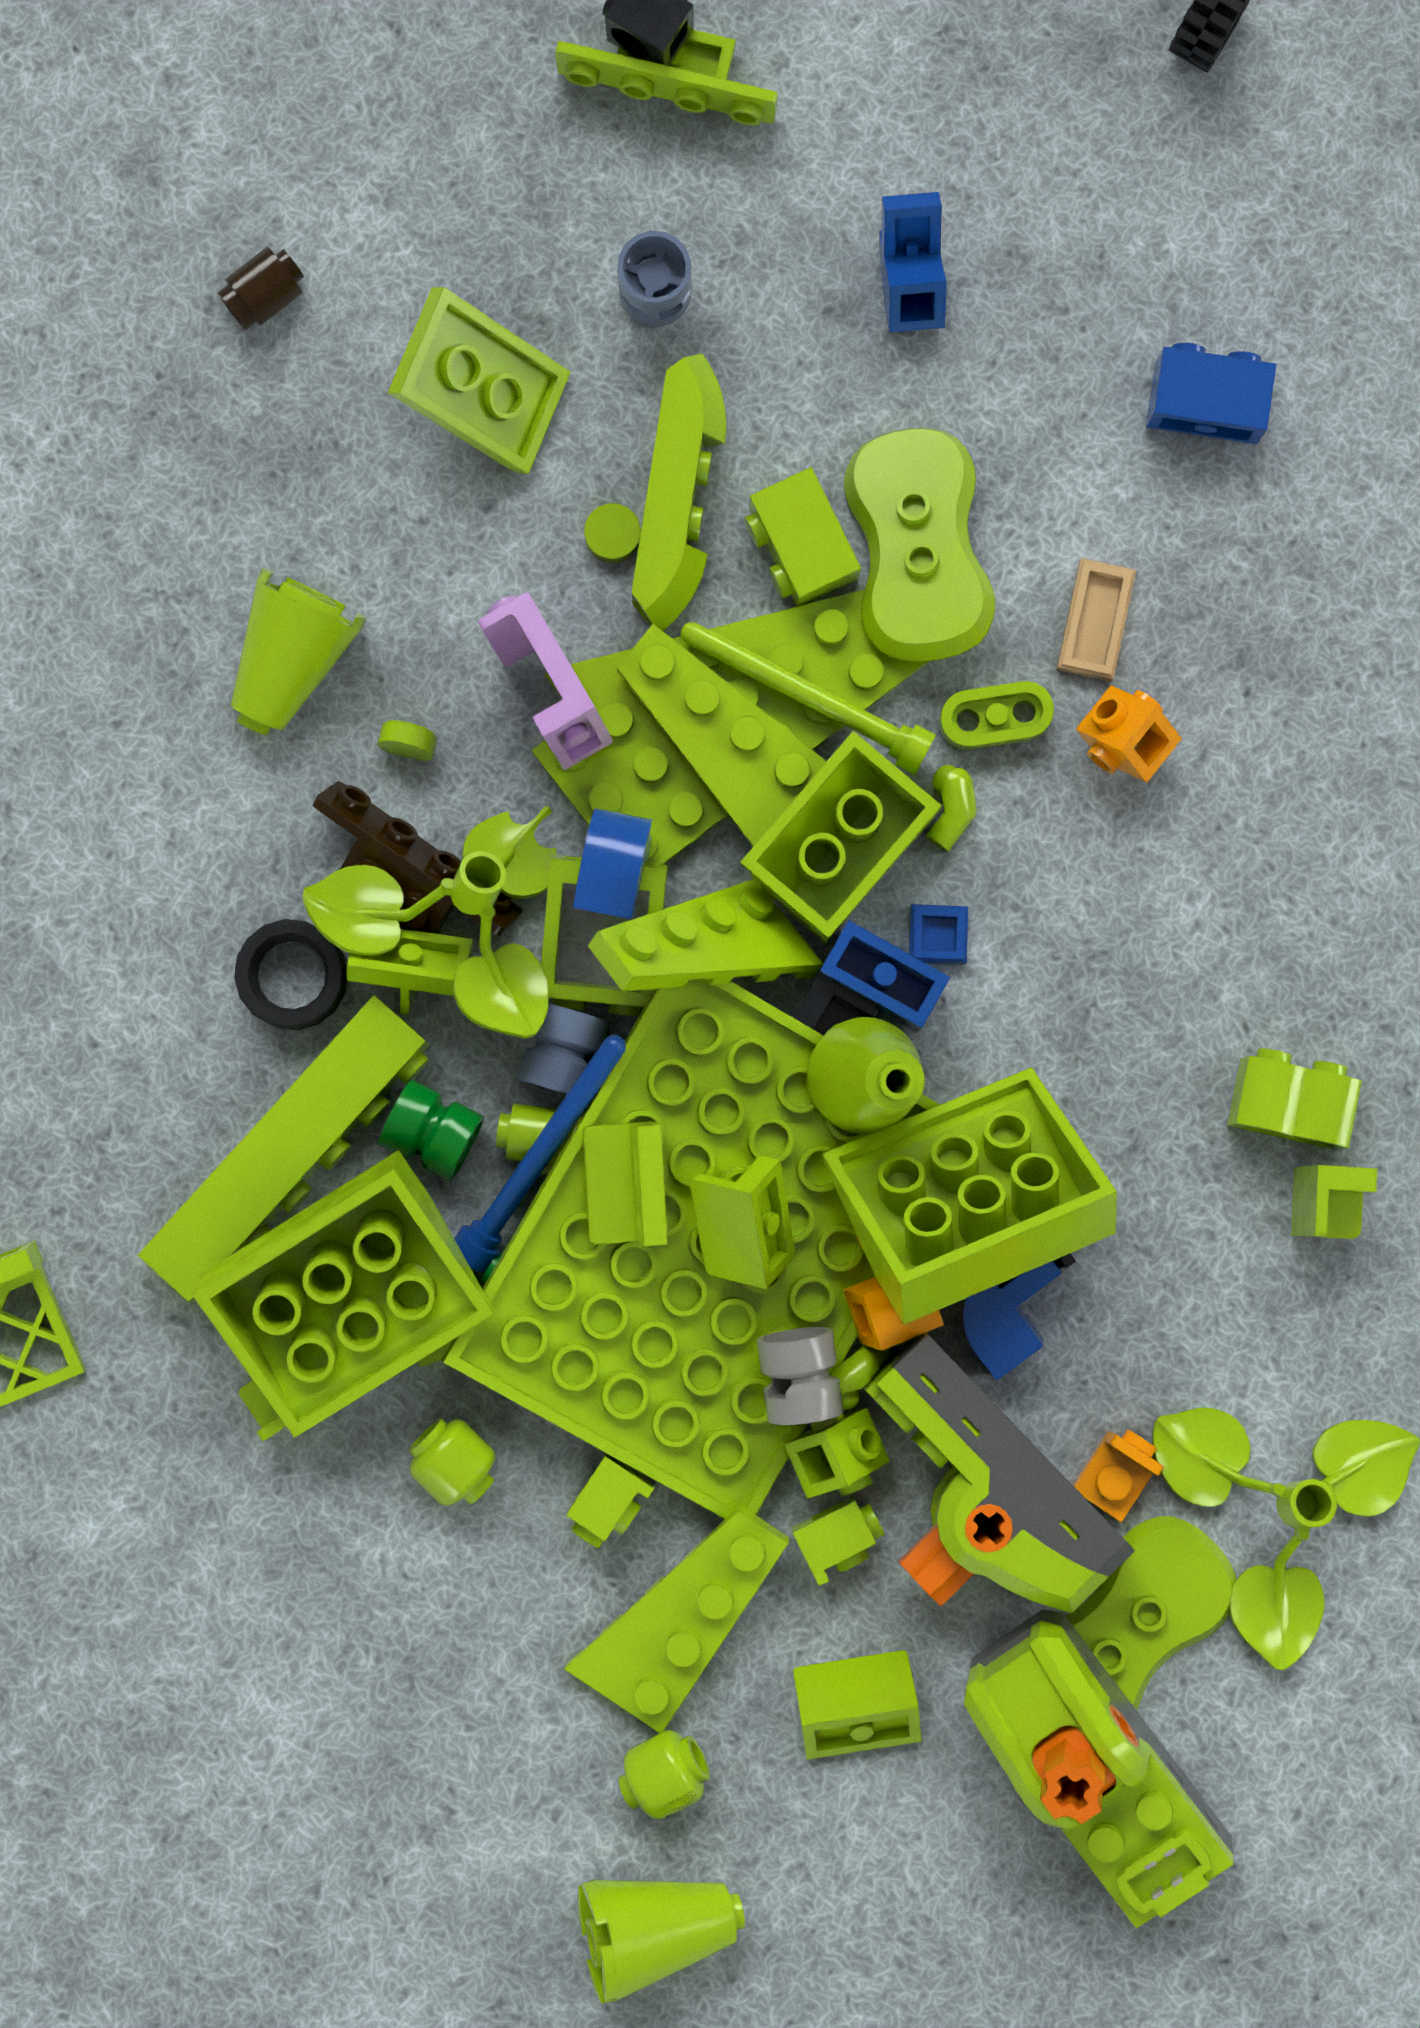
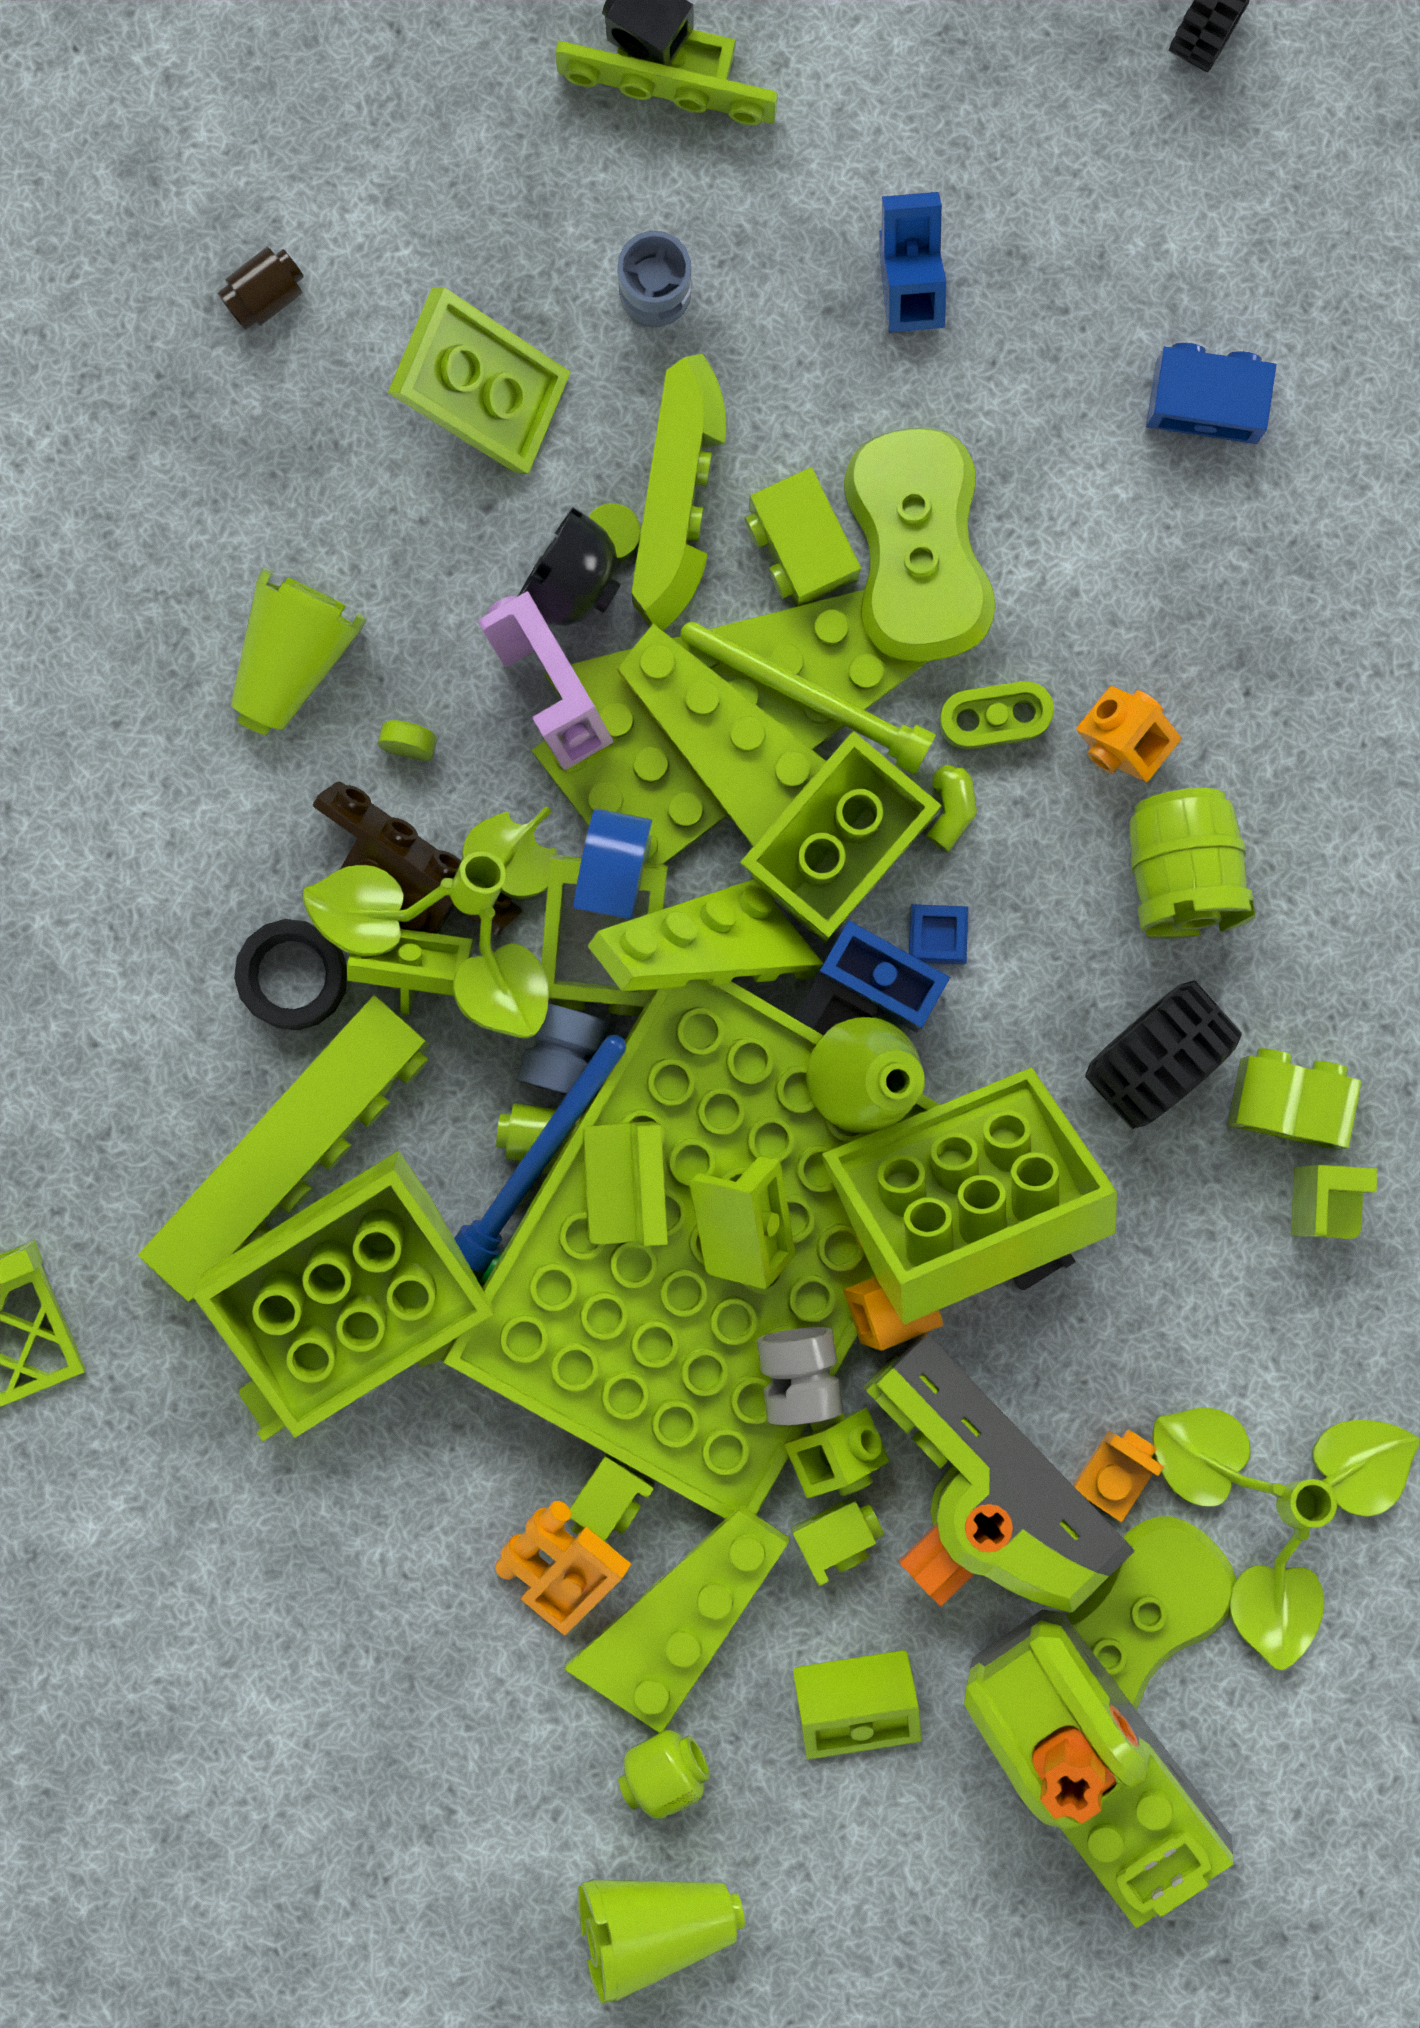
(431, 1130): green wheel -> none
(452, 1462): lime head -> none
(574, 572): none -> black cylinder
(575, 1580): none -> light orange plate
(858, 1372): lime arm -> none
(998, 1326): blue brick -> none
(1096, 620): tan tile -> none
(1163, 1055): none -> black tyre
(1189, 864): none -> lime piece

